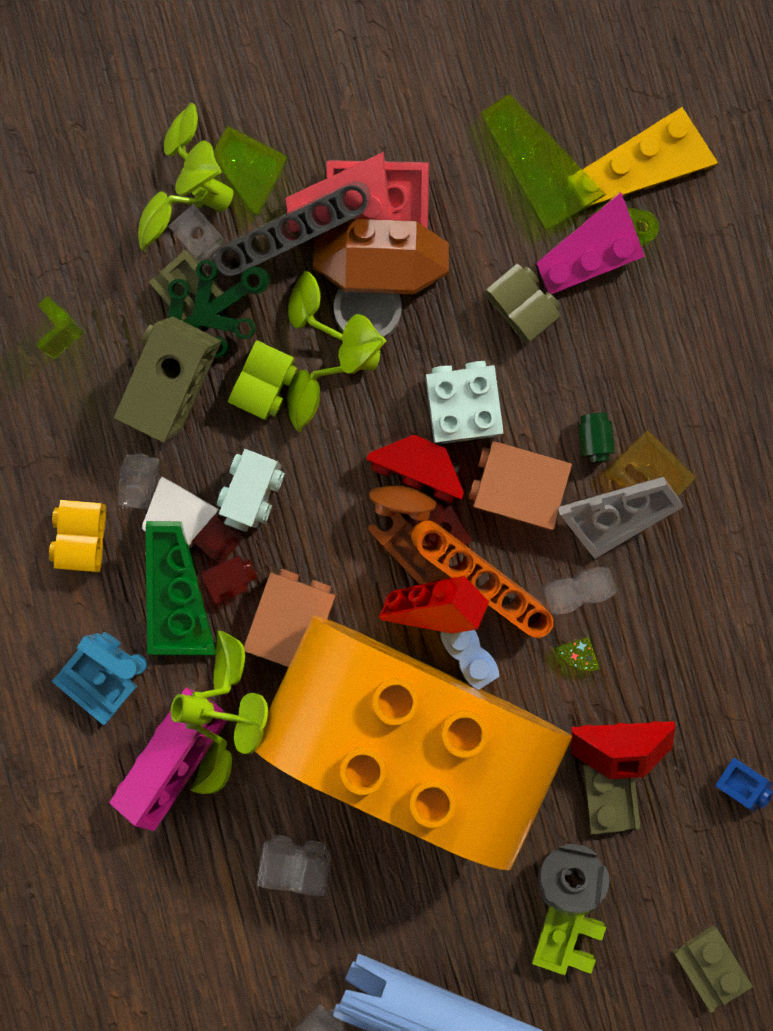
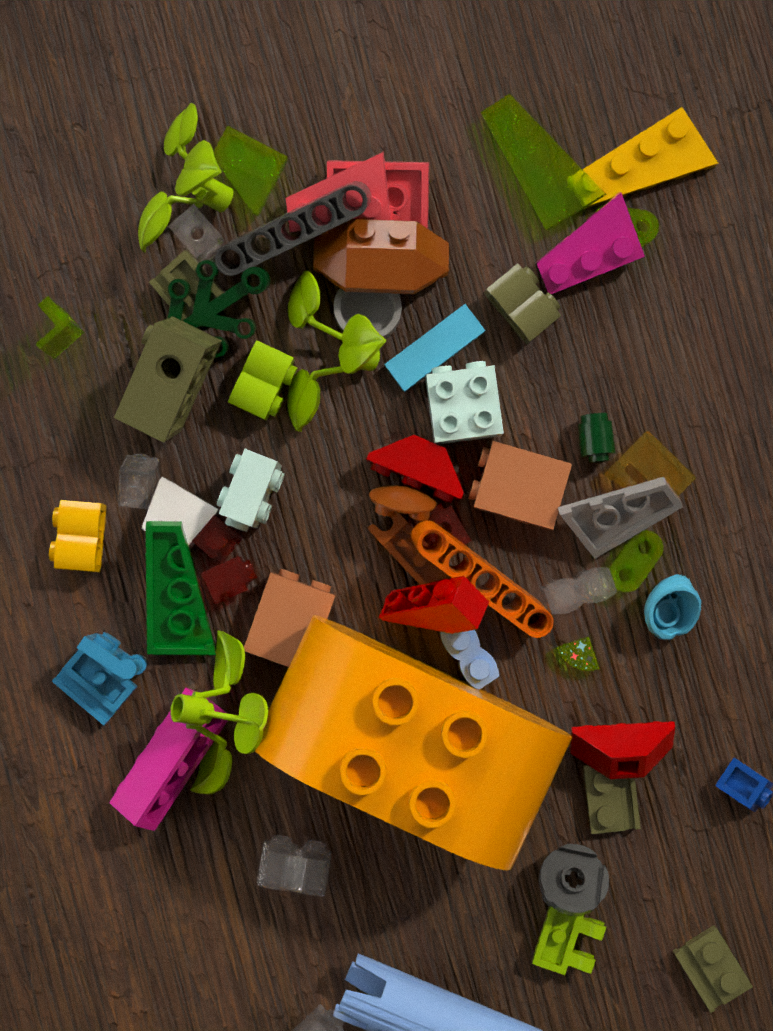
(434, 348): none -> medium azure tile
(635, 562): none -> clear neon green plate
(672, 607): none -> medium azure hair

